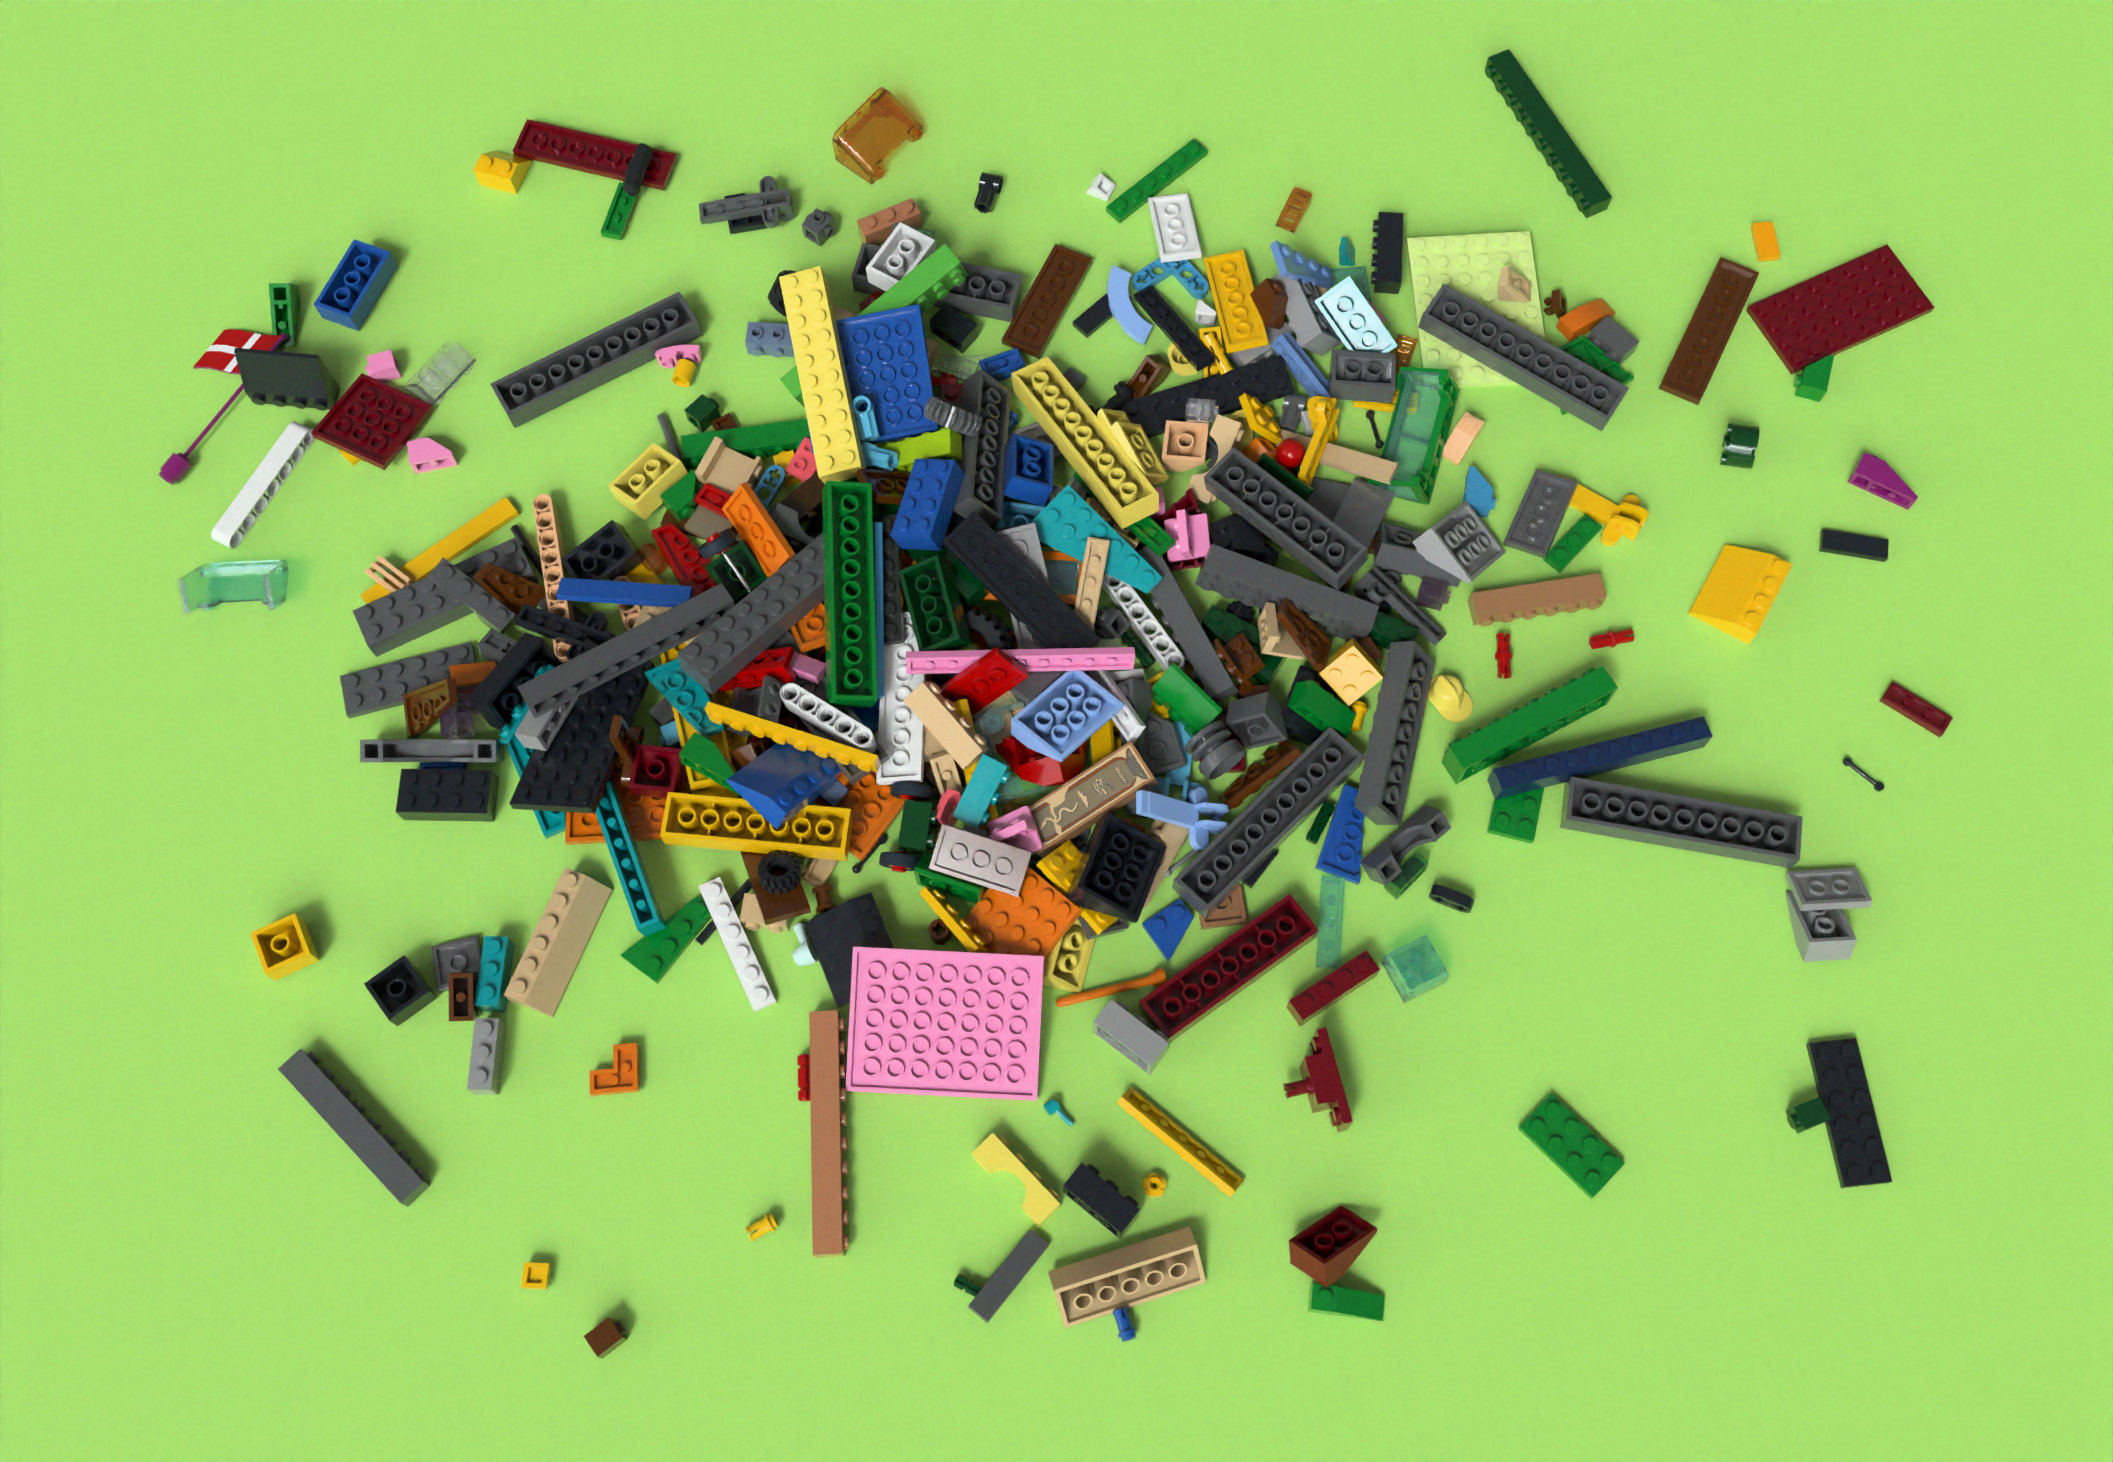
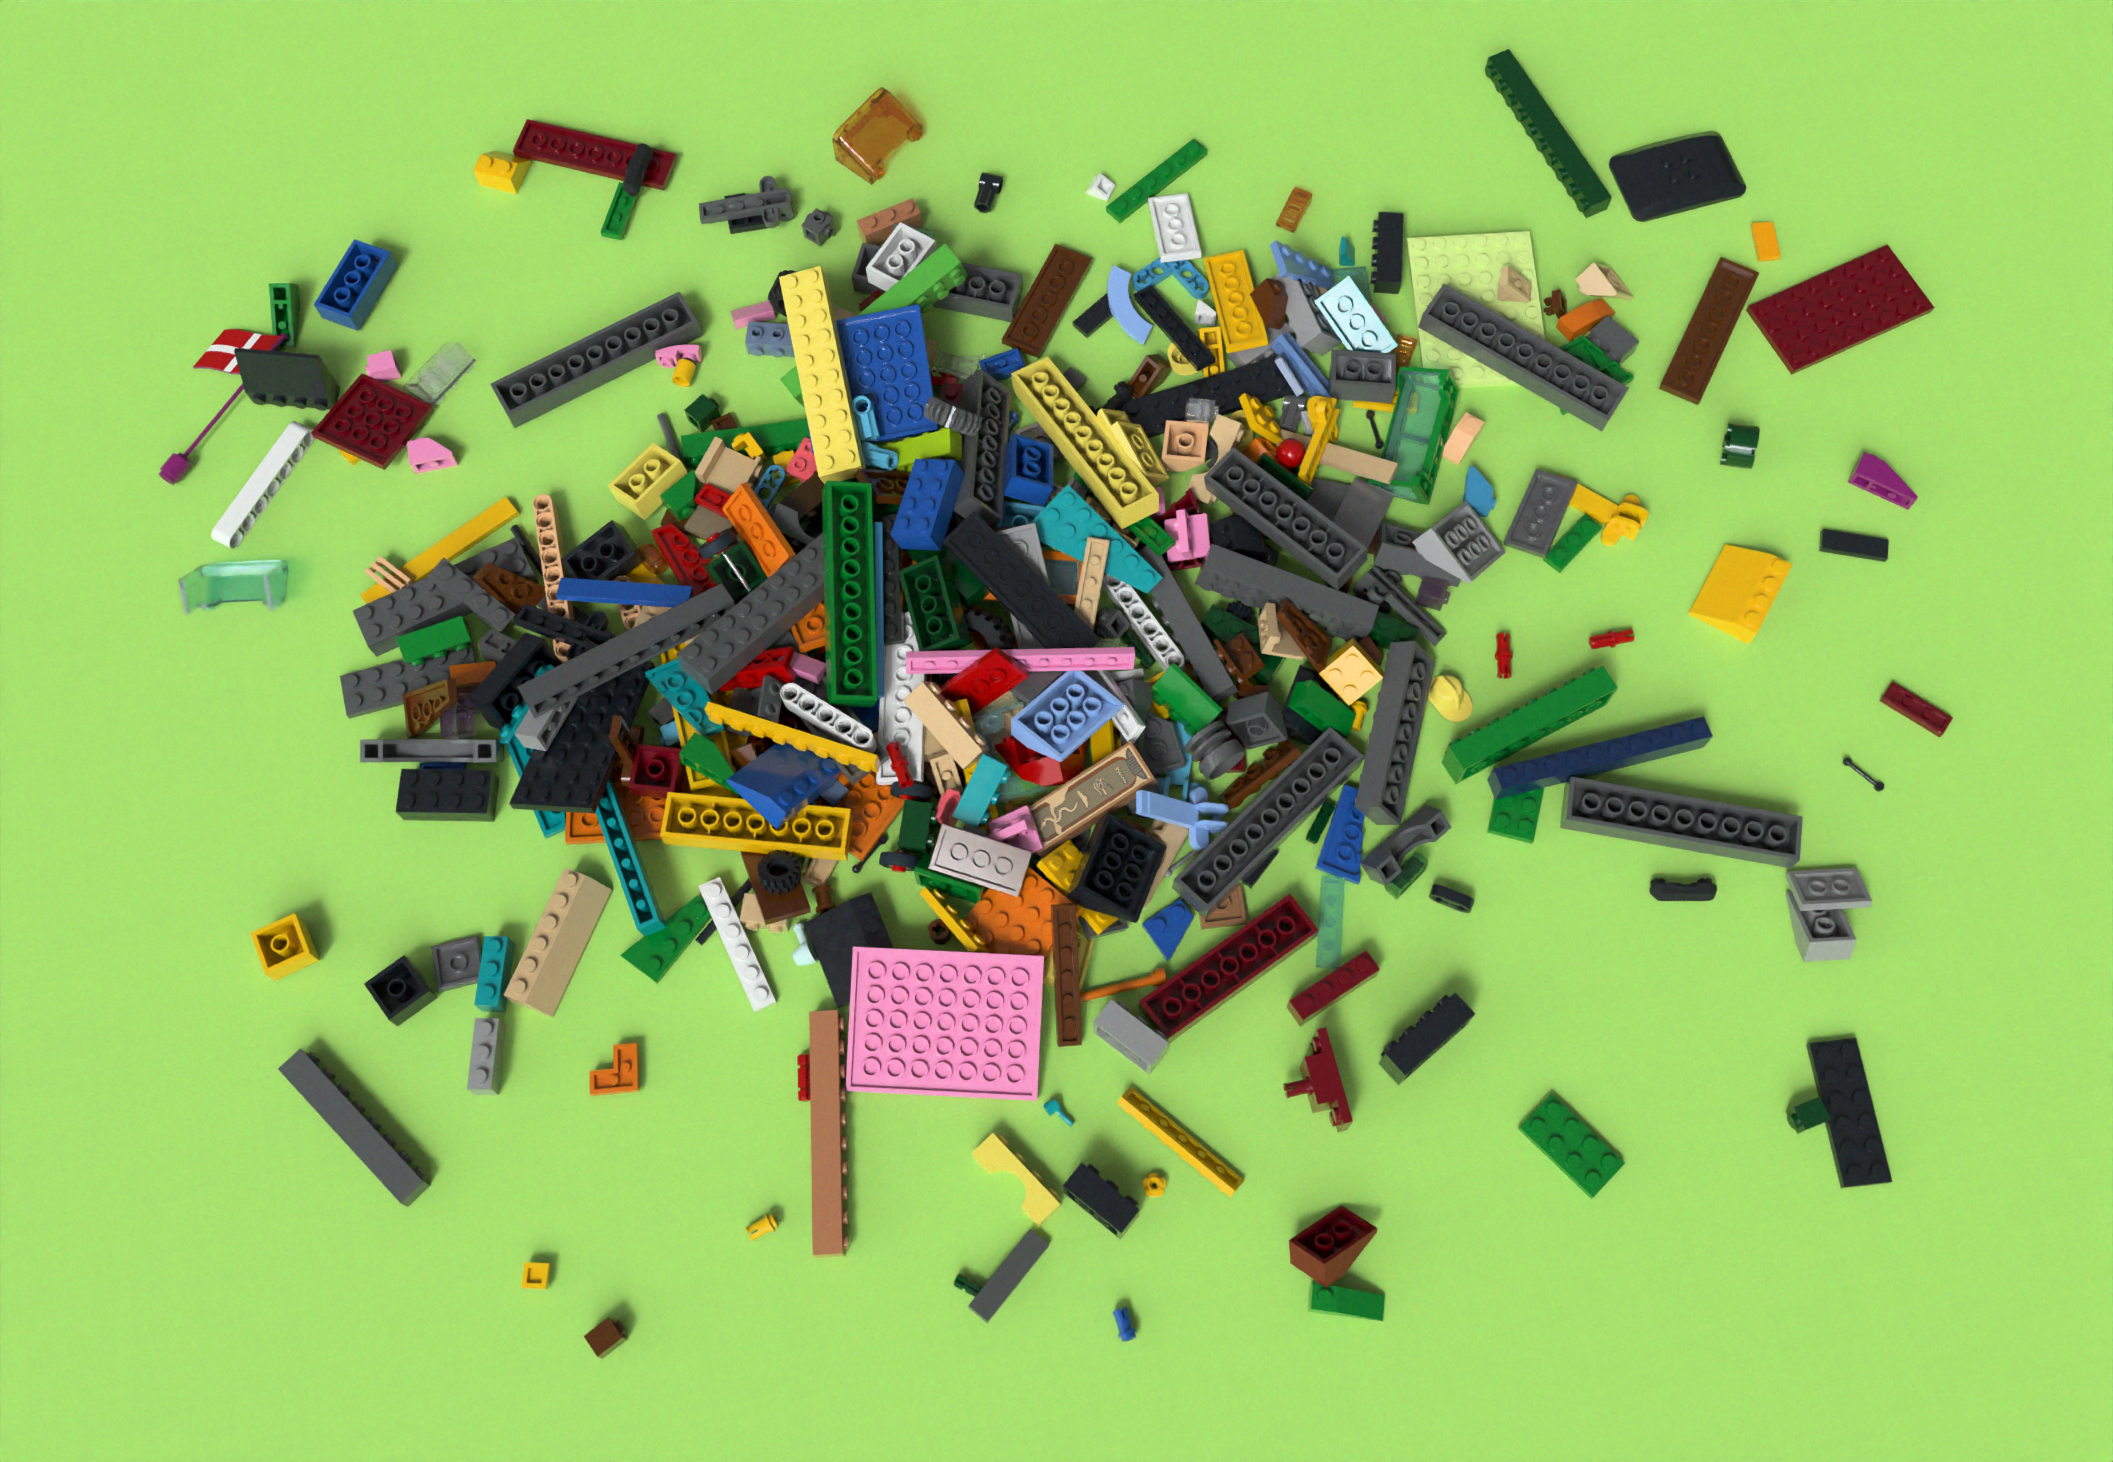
(435, 641): none -> green slope
(462, 995): reddish brown brick -> none
(752, 447): none -> yellow bracket
(754, 313): none -> bright pink slope
(899, 765): none -> red pin
(954, 328): black brick -> none
(1066, 974): none -> reddish brown plate
(1127, 1277): tan slope -> none
(1214, 347): yellow pin -> none
(1290, 374): none -> tile
(1415, 968): clear light blue brick -> none
(1425, 1039): none -> black brick
(1537, 599): medium nougat brick -> none
(1602, 282): none -> tan slope
(1676, 175): none -> black wedge
(1701, 891): none -> black piece
(1814, 379): green slope -> none

